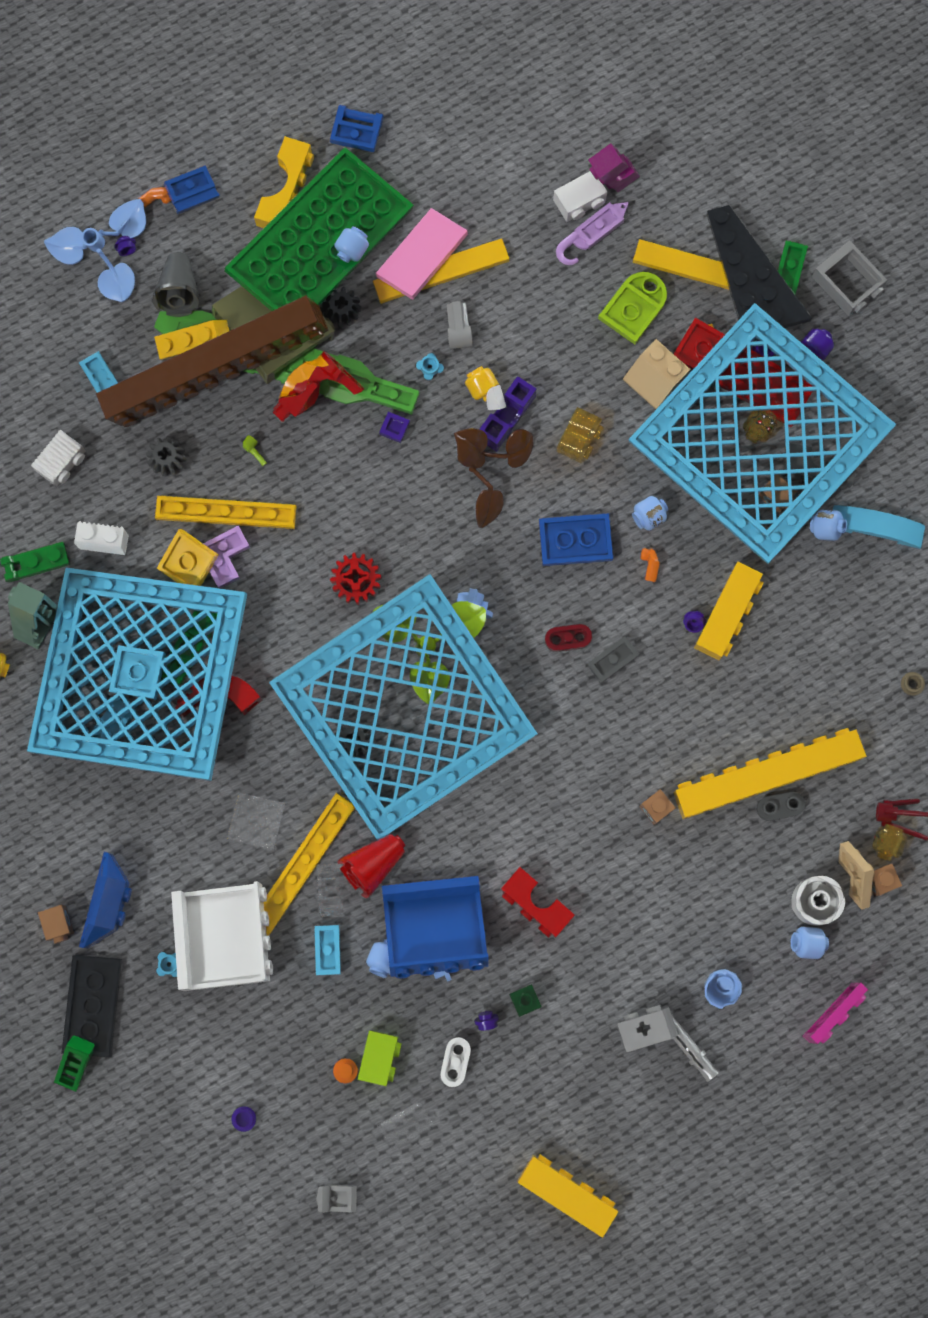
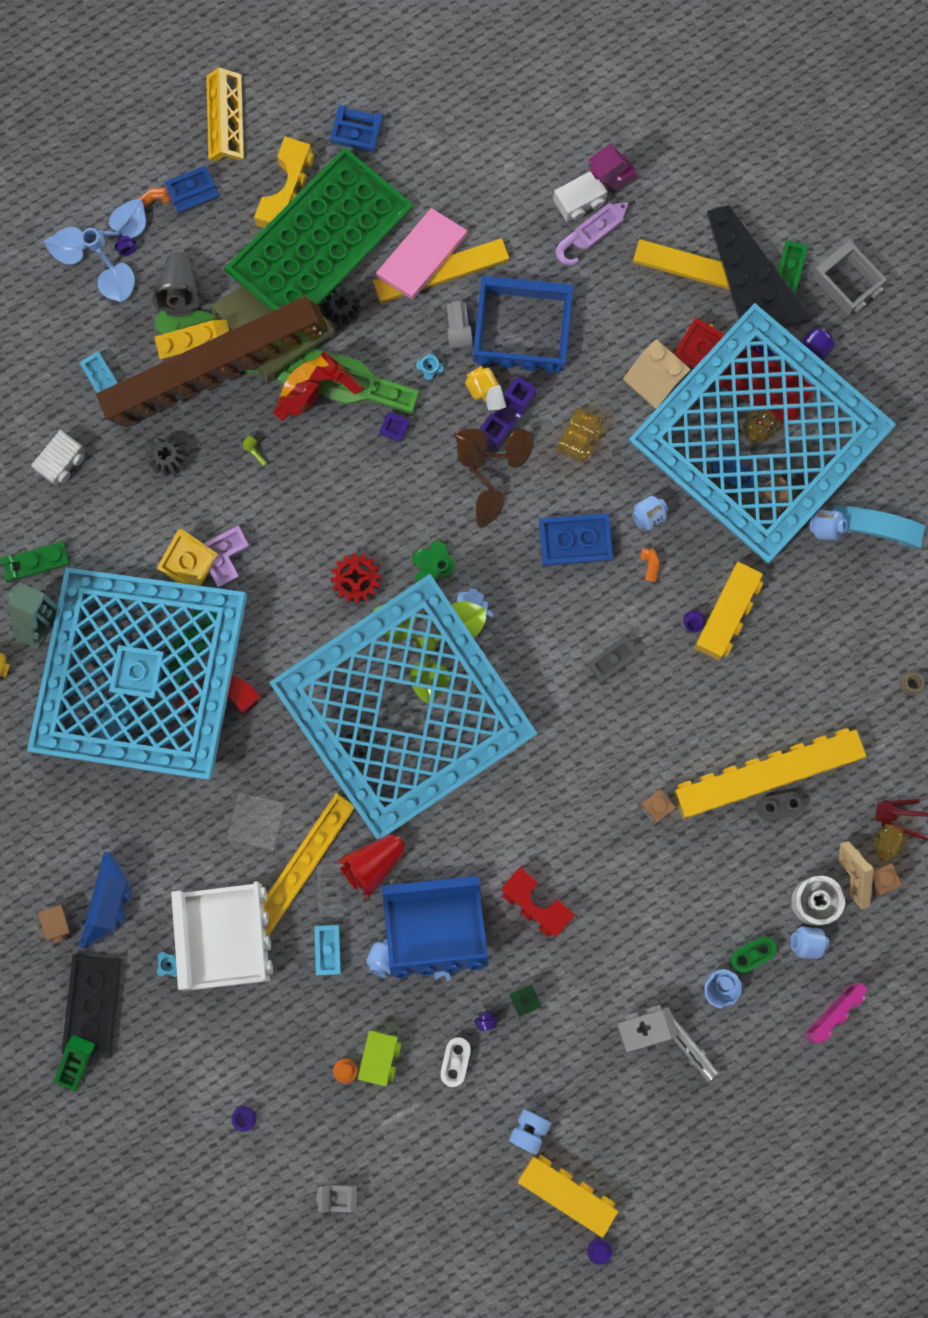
(101, 538): white brick -> none
(219, 112): none -> yellow fence
(225, 512): yellow tile -> none
(351, 244): light blue head -> none
(430, 561): none -> green plate
(525, 289): none -> blue window
(525, 1139): none -> light blue wheel
(567, 636): dark red plate -> none
(599, 1251): none -> dark purple plate
(634, 307): lime plate -> none
(731, 468): none -> blue plate
(752, 954): none -> green plate

